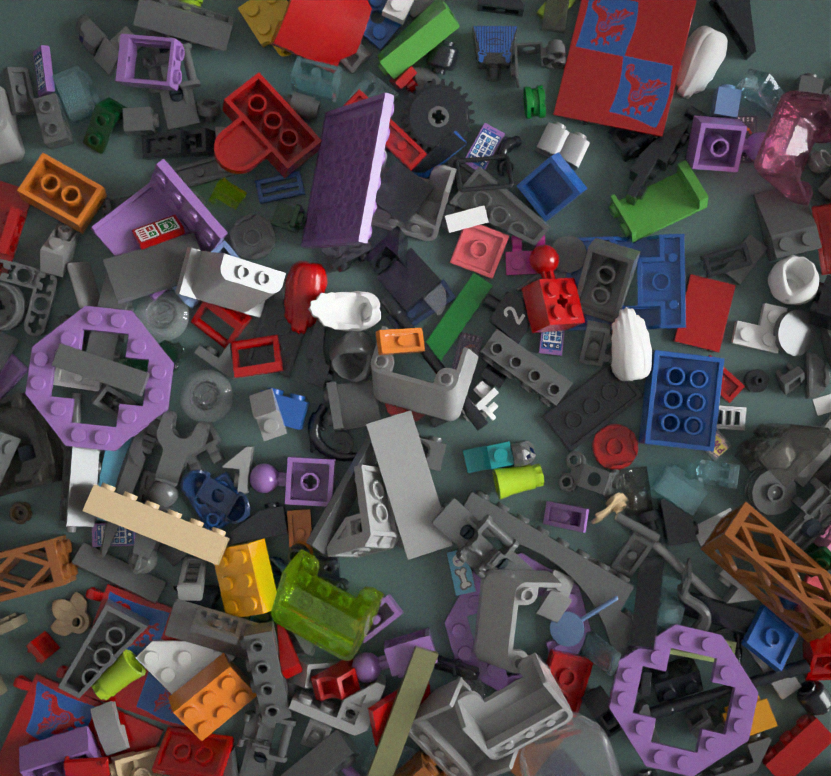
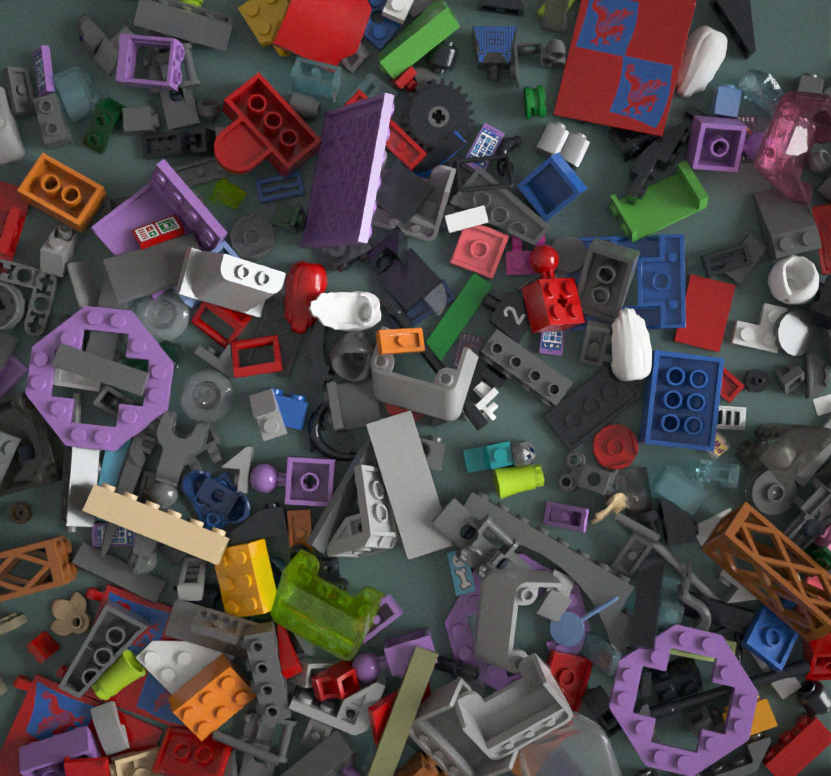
(246, 747): none -> dark grey bar

